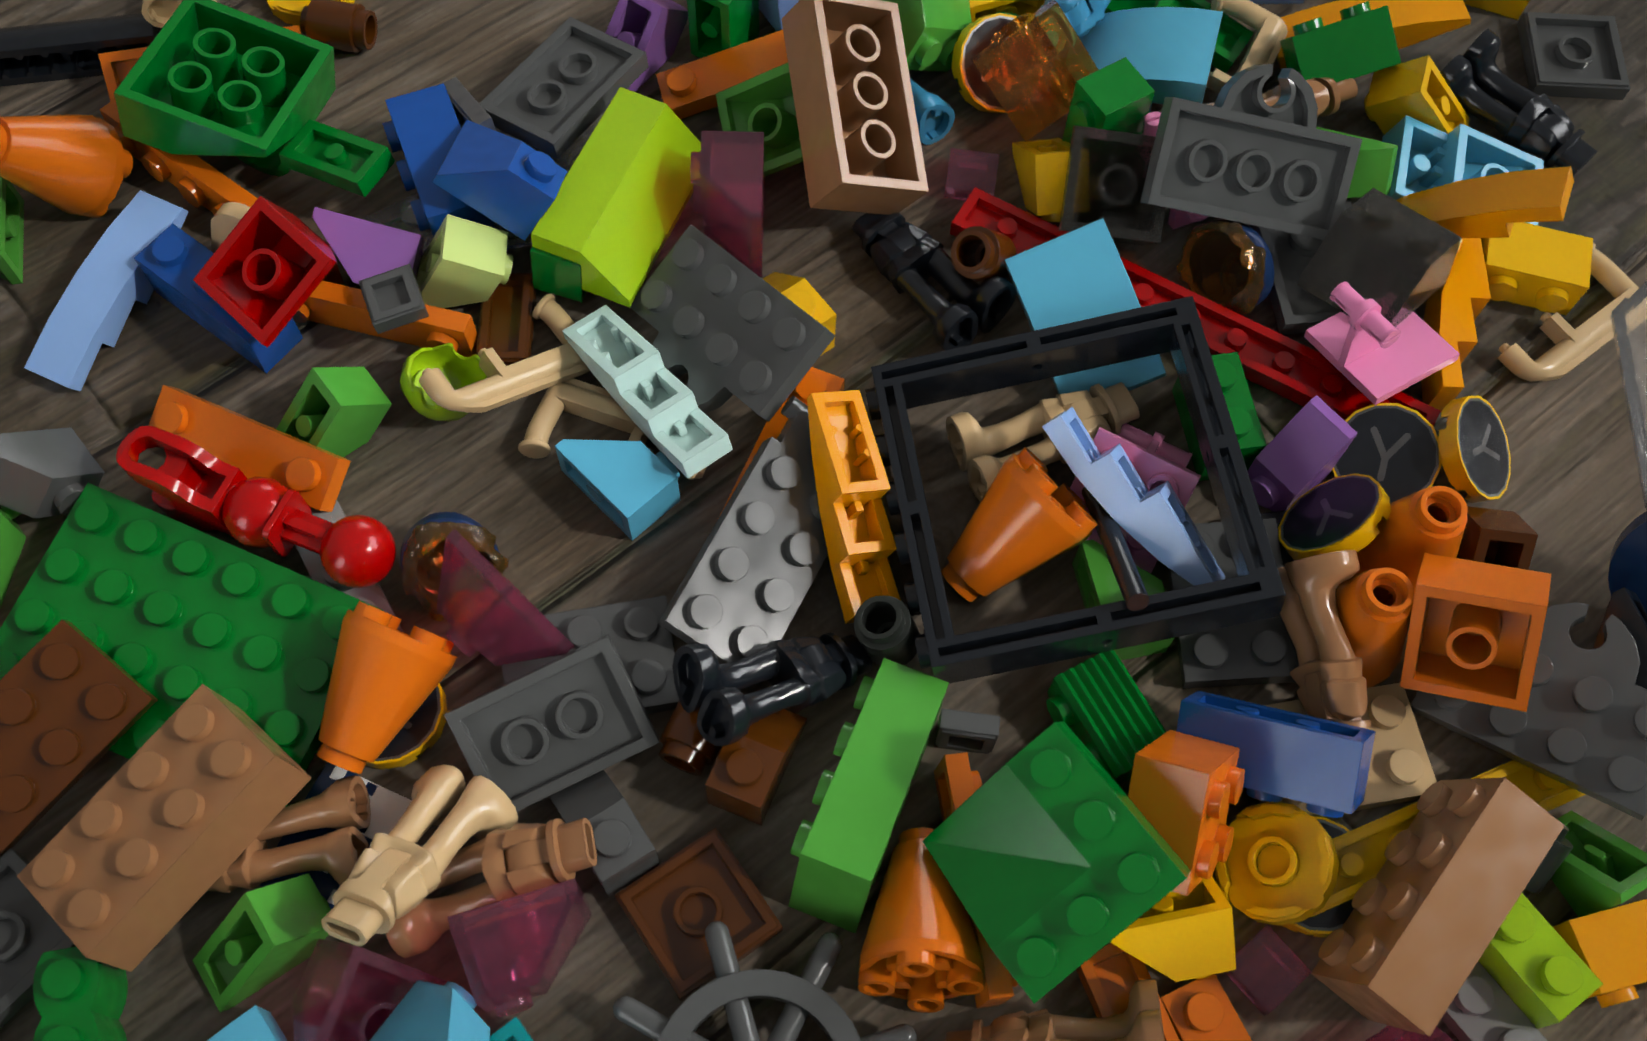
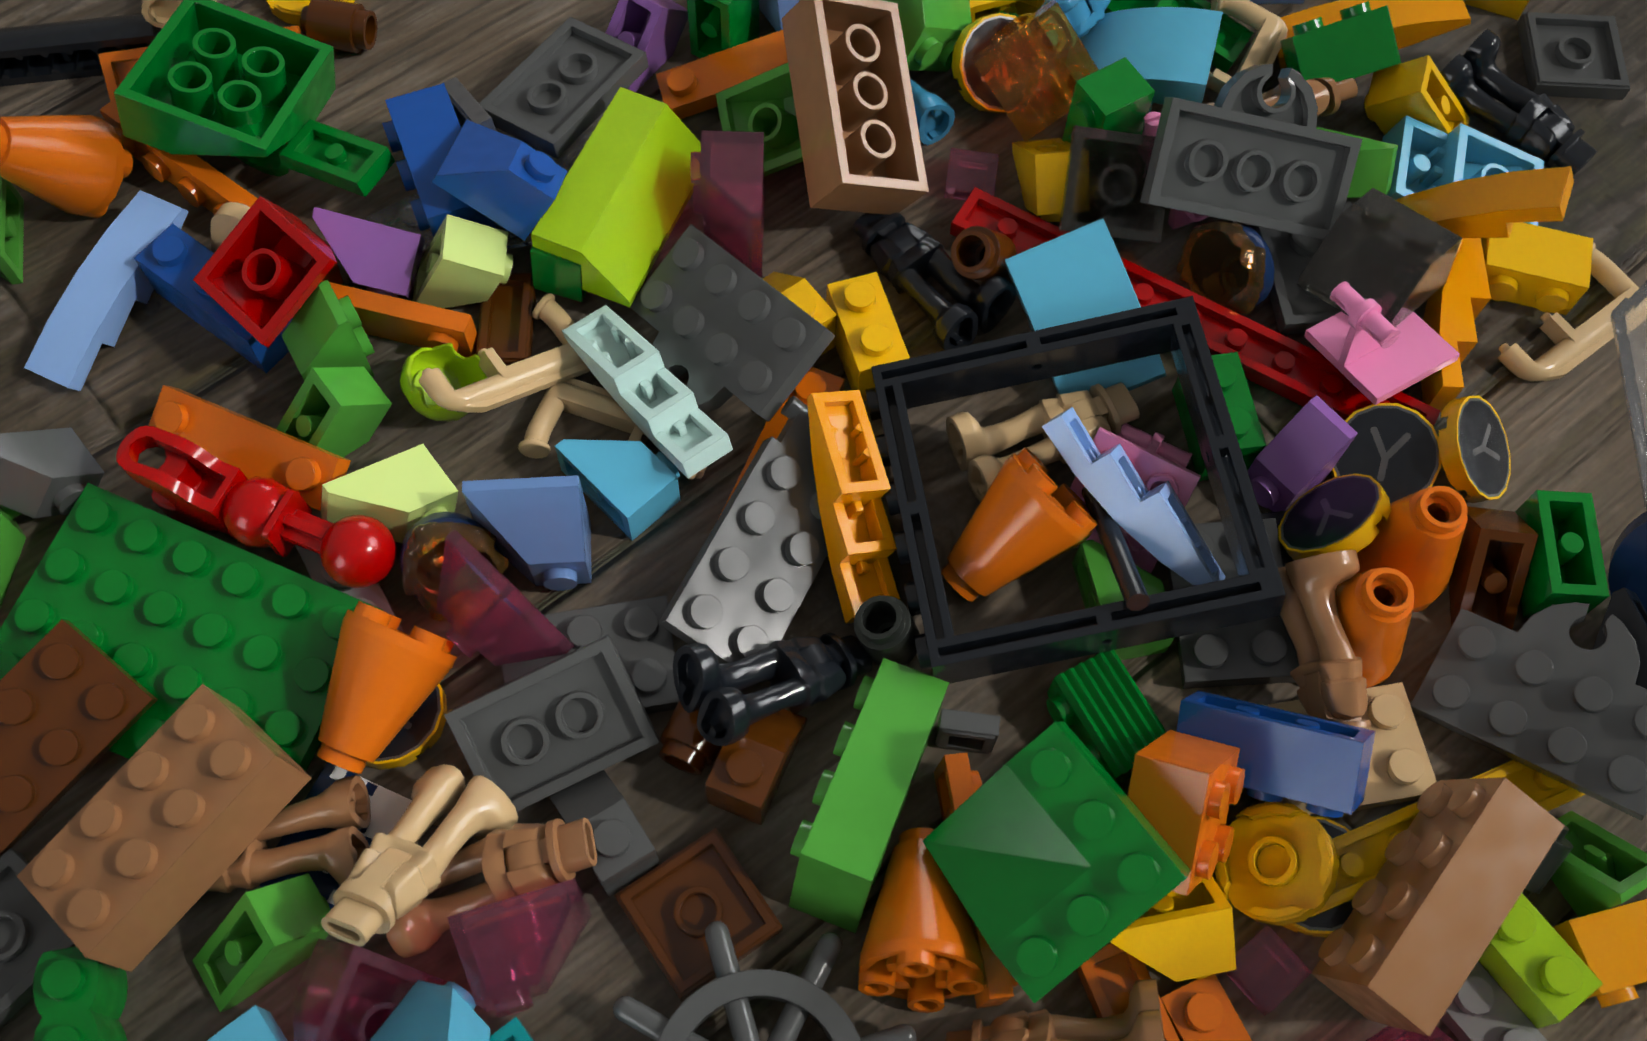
(327, 333): none -> bright green slope
(392, 491): none -> yellowish green slope
(393, 298): dark grey tile -> none
(537, 526): none -> medium blue slope
(864, 328): none -> yellow brick
(1475, 631): orange brick -> none
(1567, 553): none -> green brick

